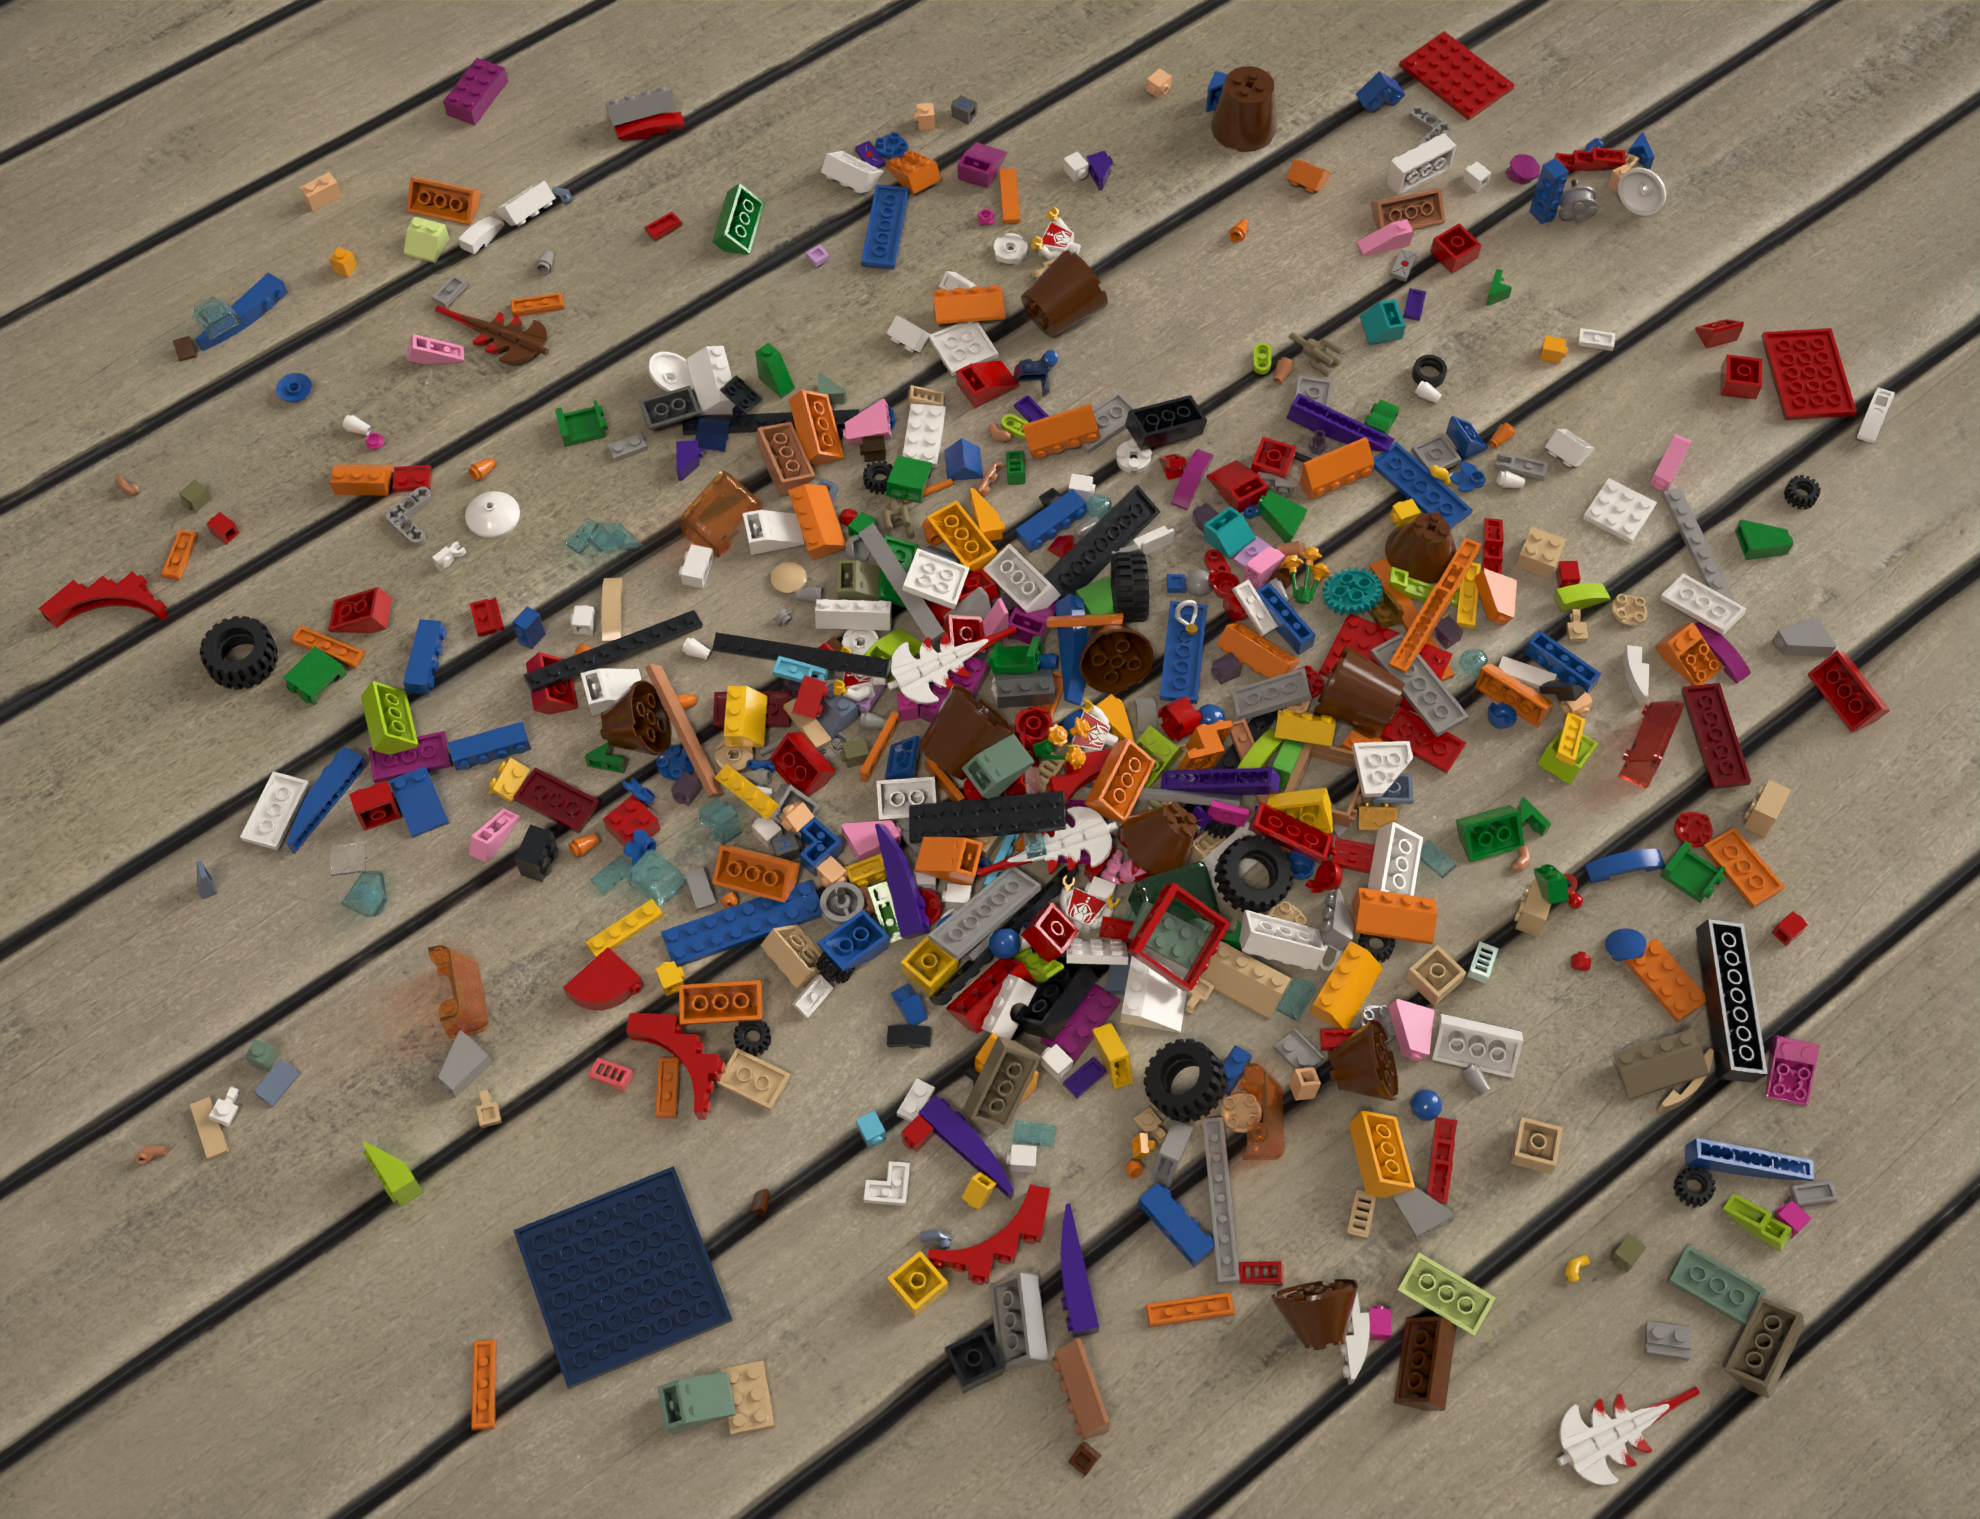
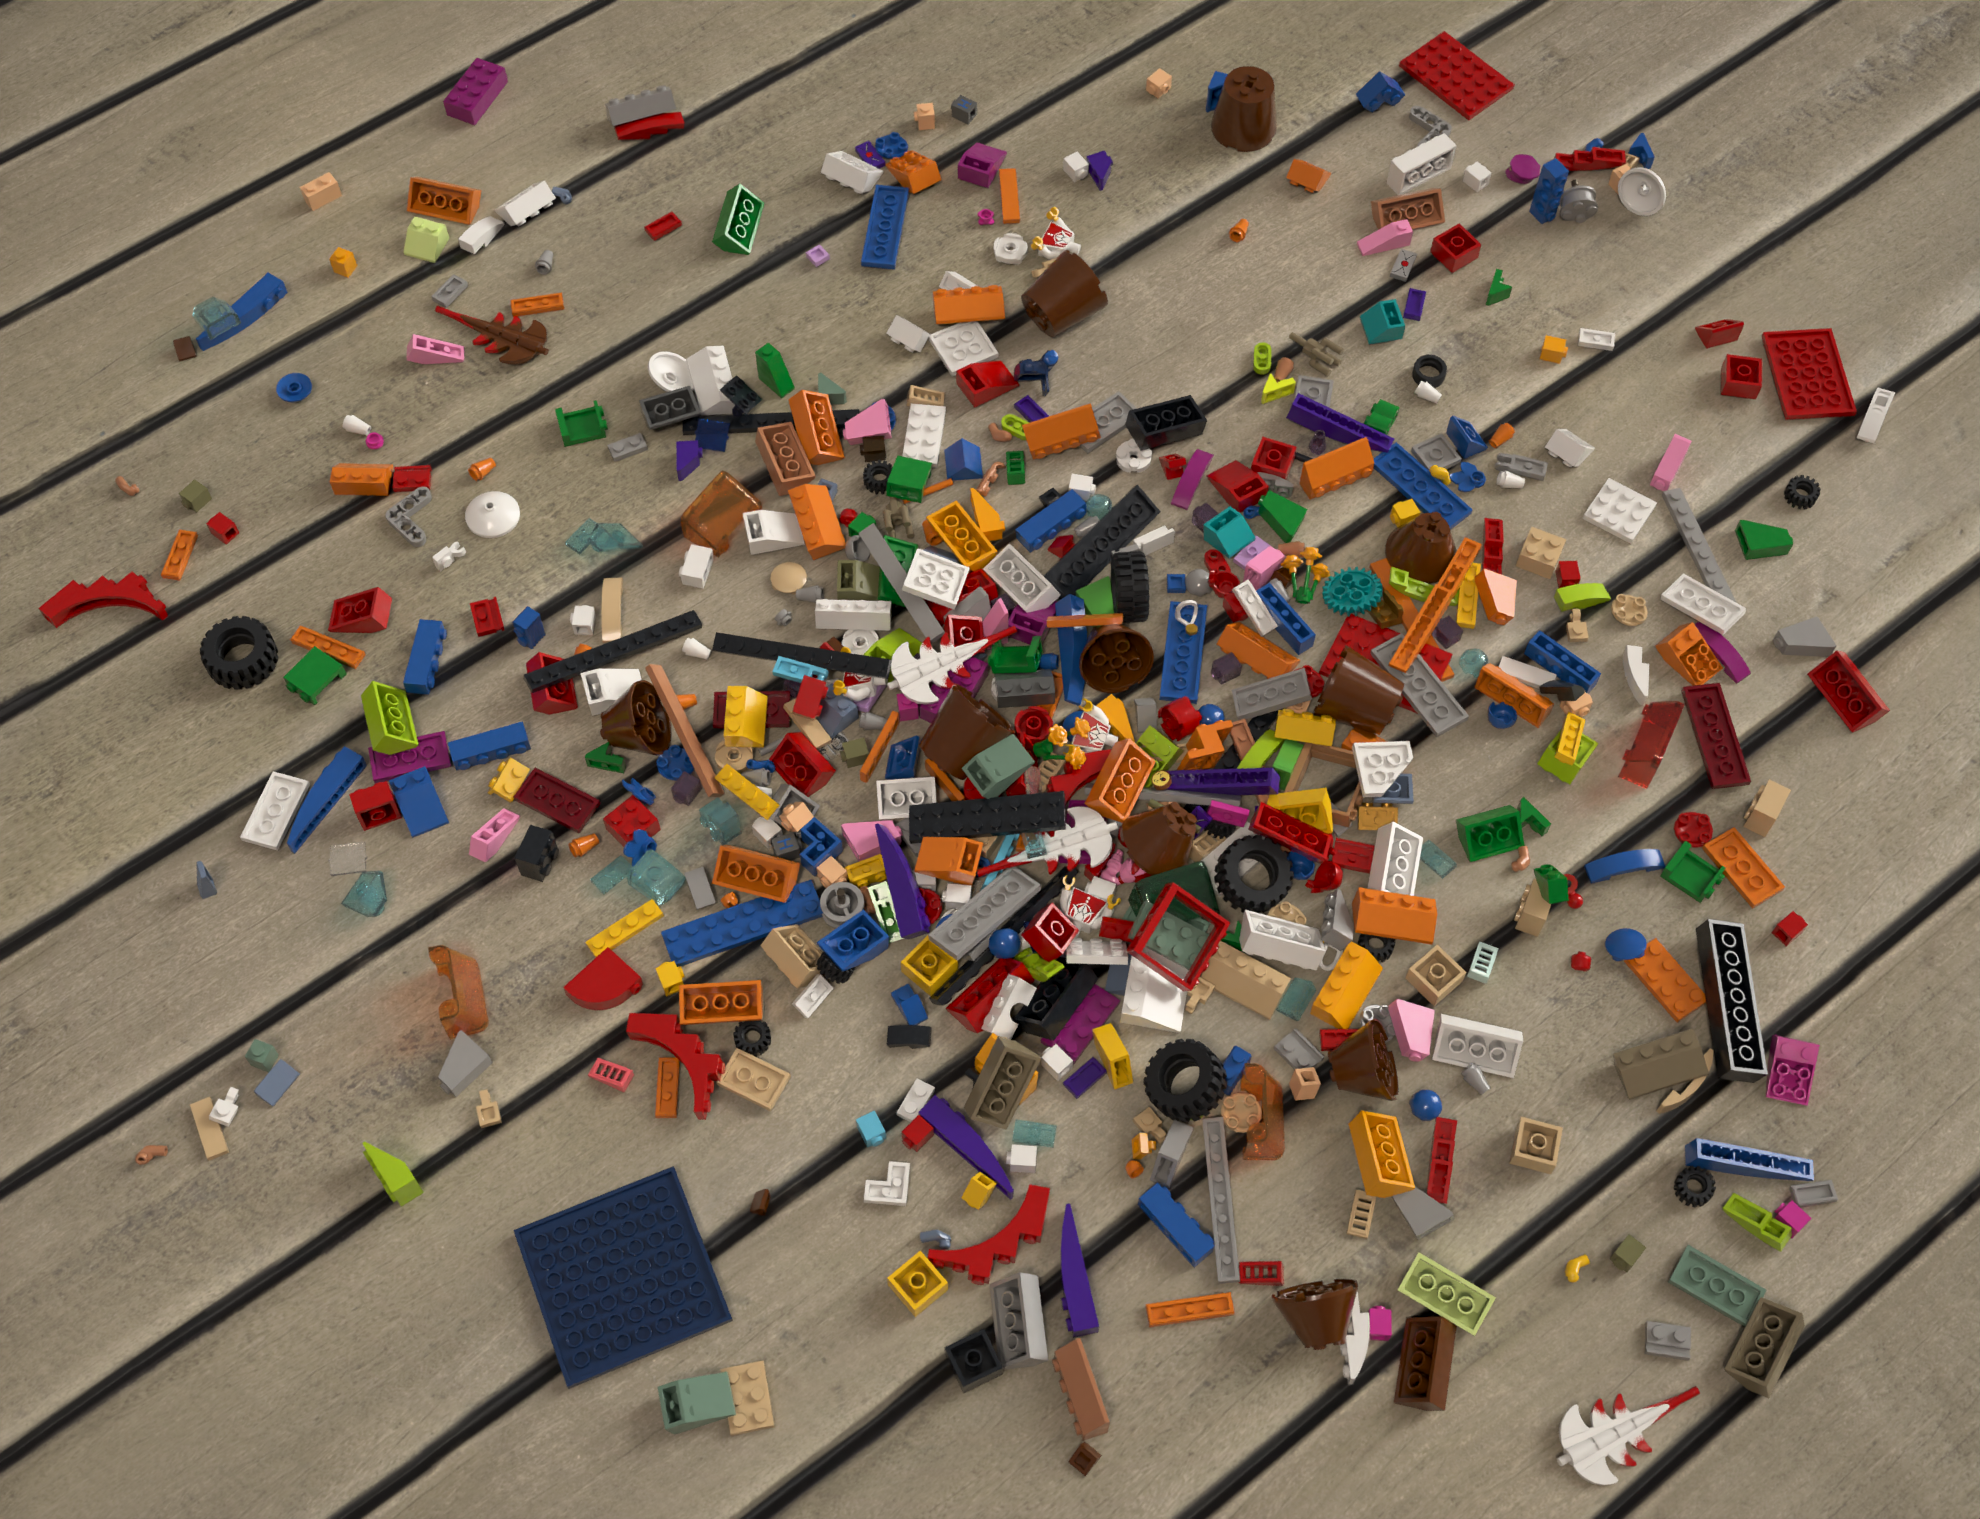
(484, 1385): orange tile -> none
(1161, 780): none -> tile
(1277, 390): none -> neon yellow slope
(1437, 751): red plate -> none

